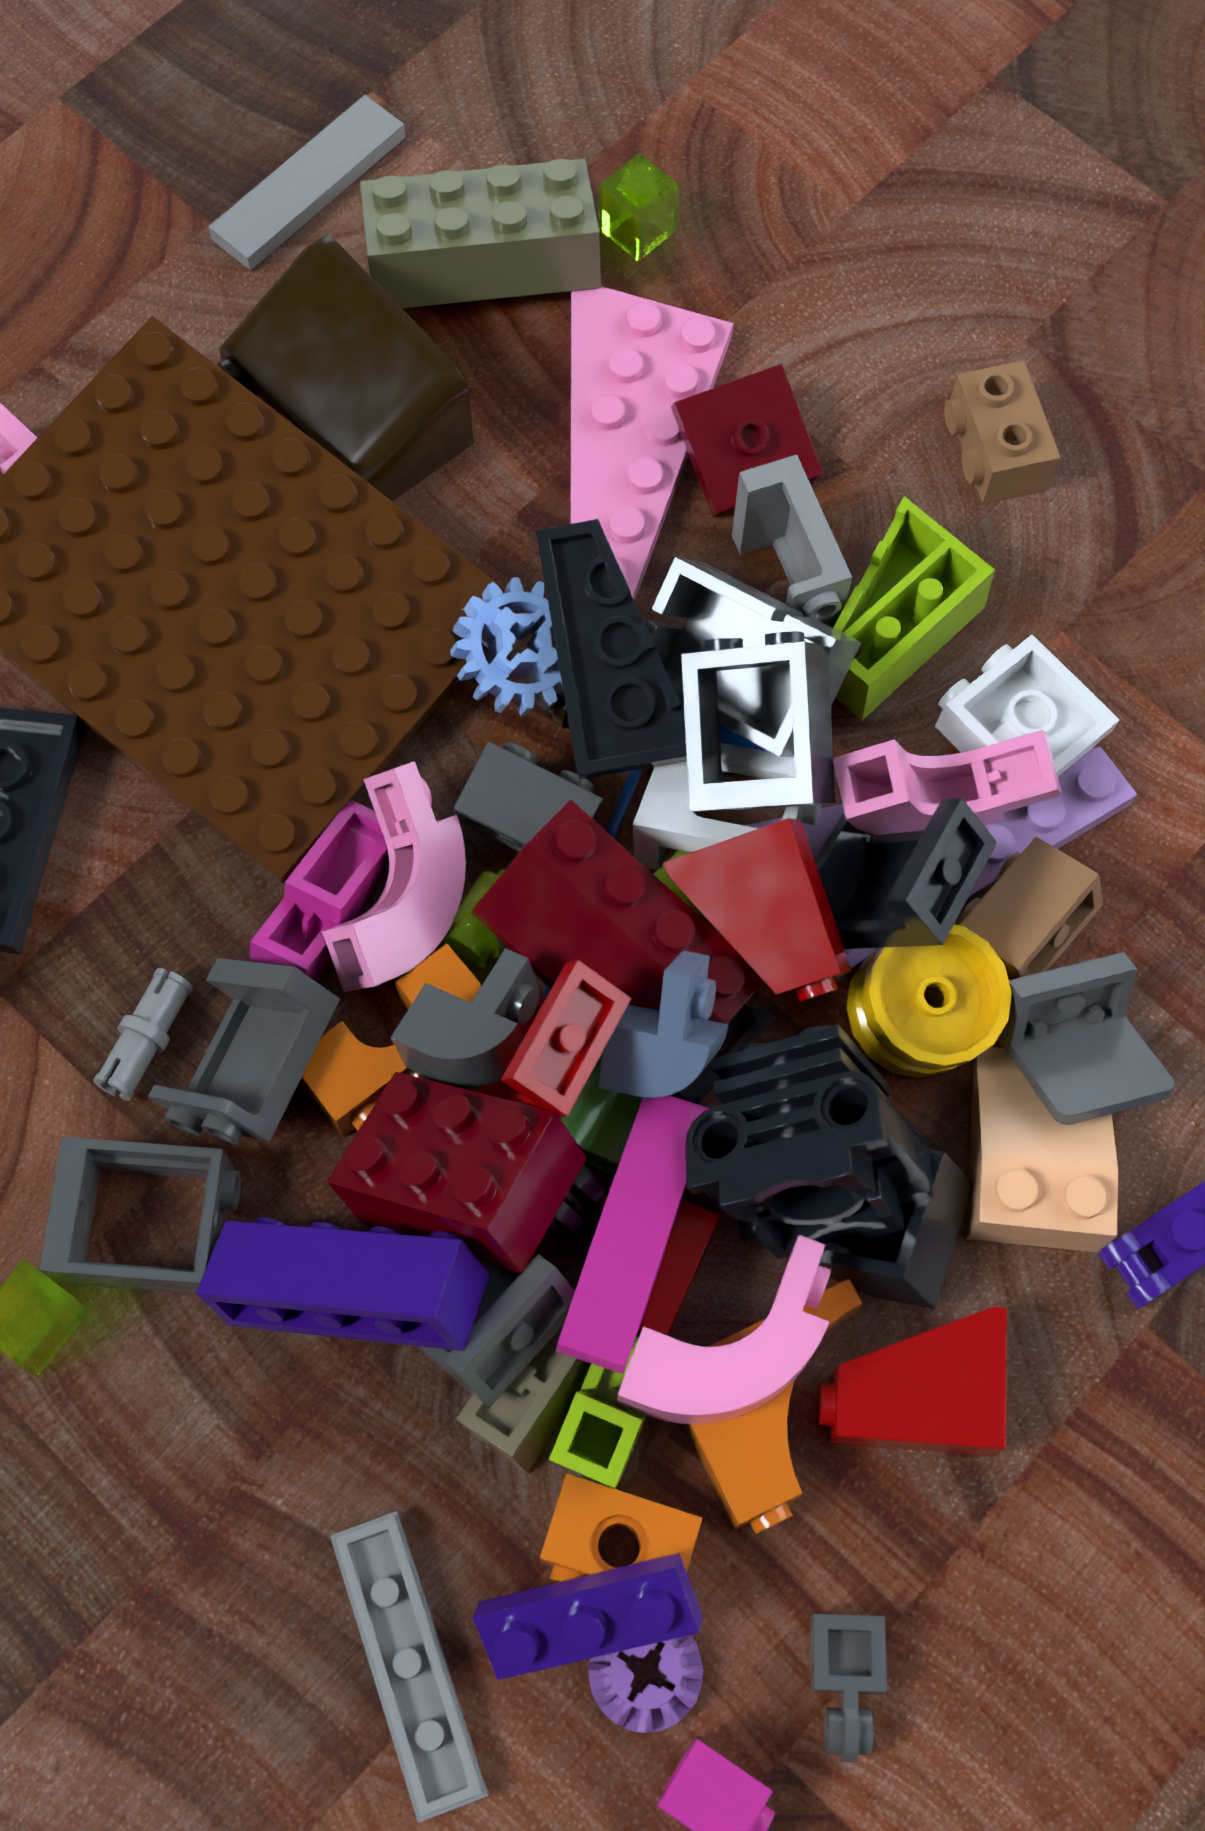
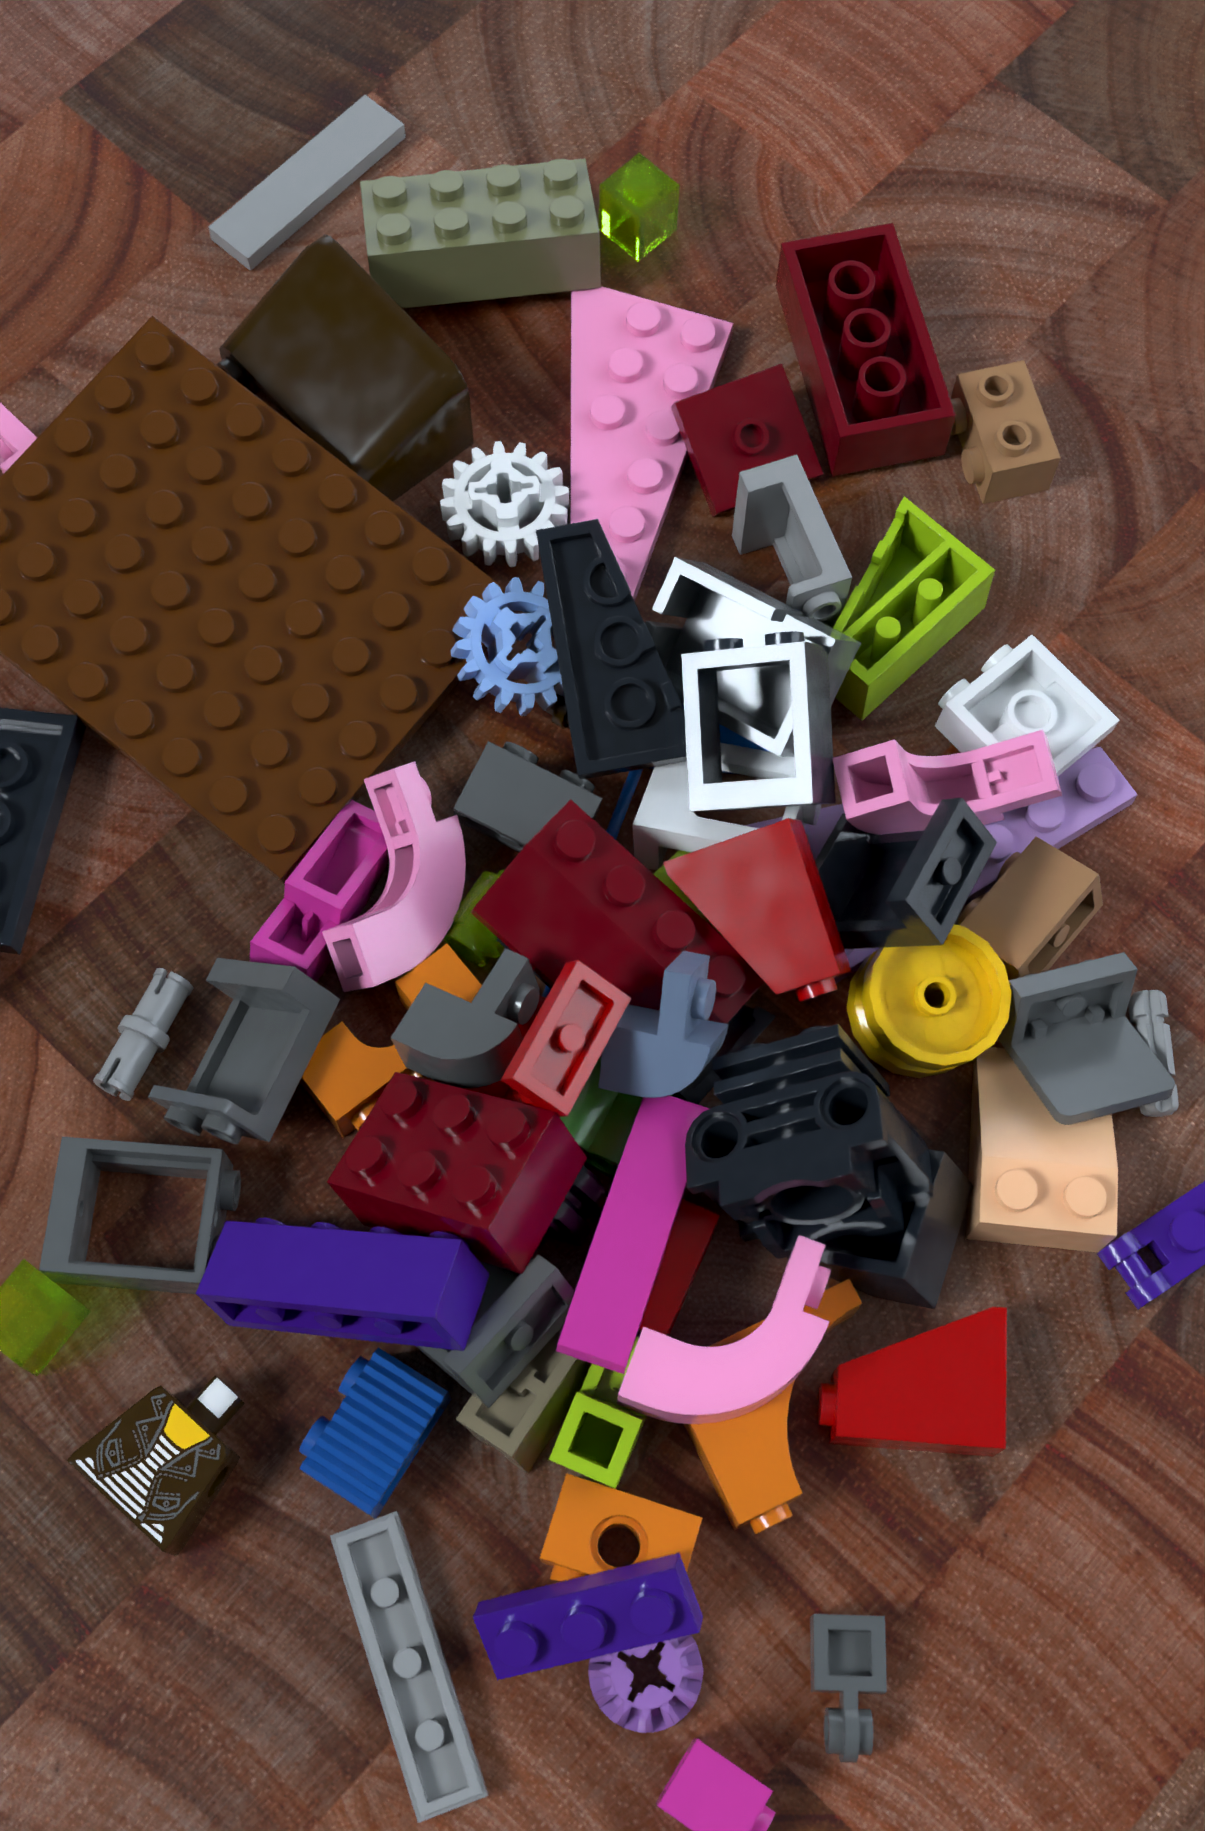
(164, 1461): none -> dark brown torso
(373, 1431): none -> blue brick
(503, 502): none -> white gear
(864, 349): none -> dark red brick
(1148, 1013): none -> light grey axle

